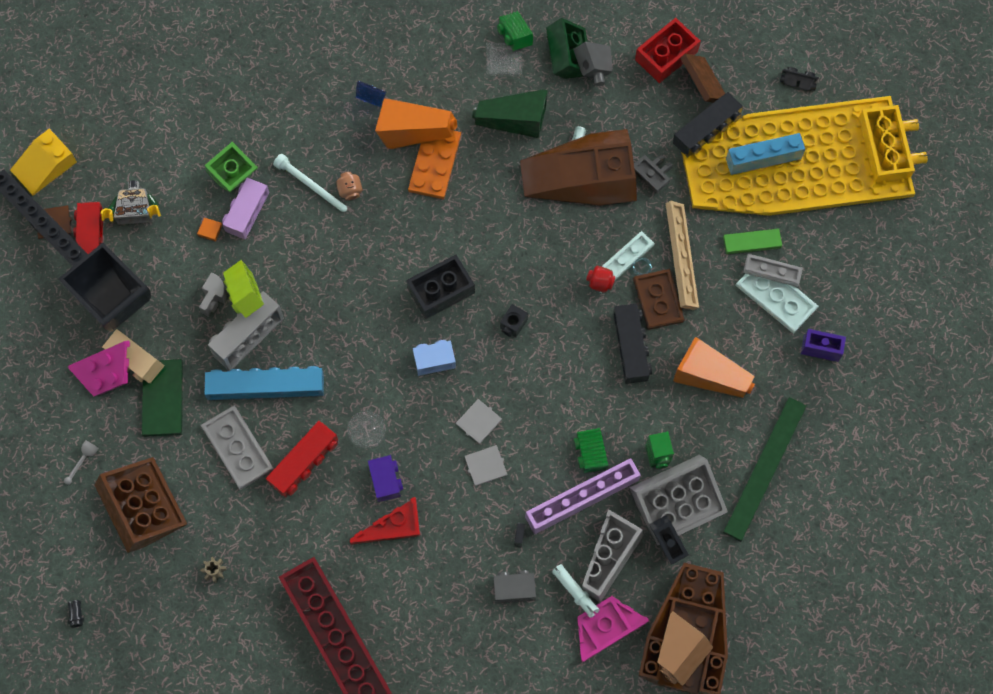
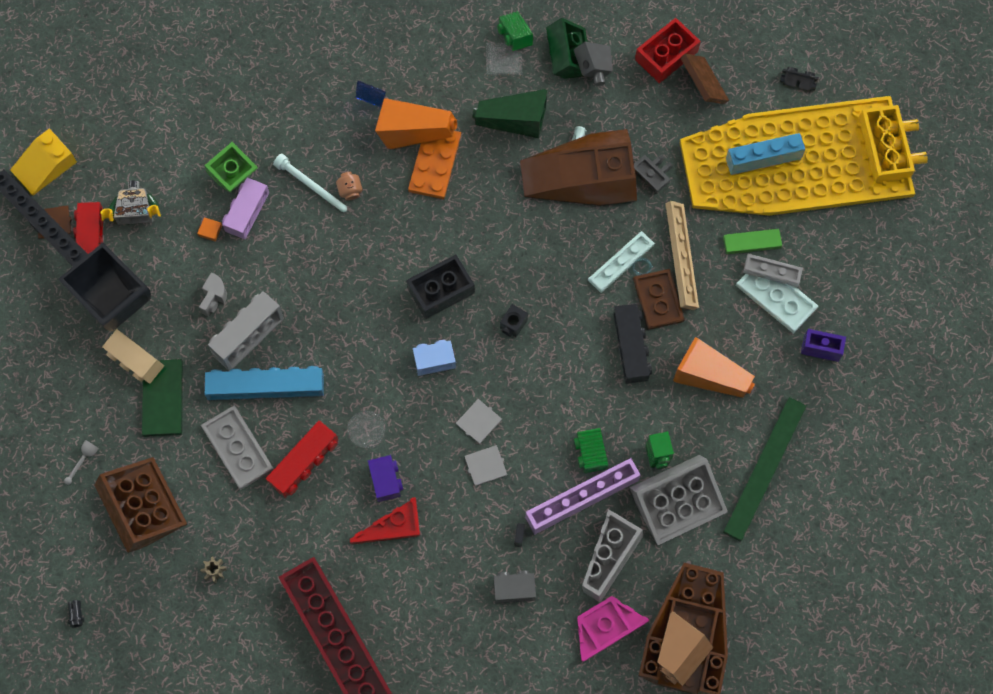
(104, 369): dark pink wing -> none
(242, 289): lime brick -> none
(581, 597): light aqua pin -> none
(600, 279): red head -> none
(668, 539): black brick -> none
(708, 125): black brick -> none

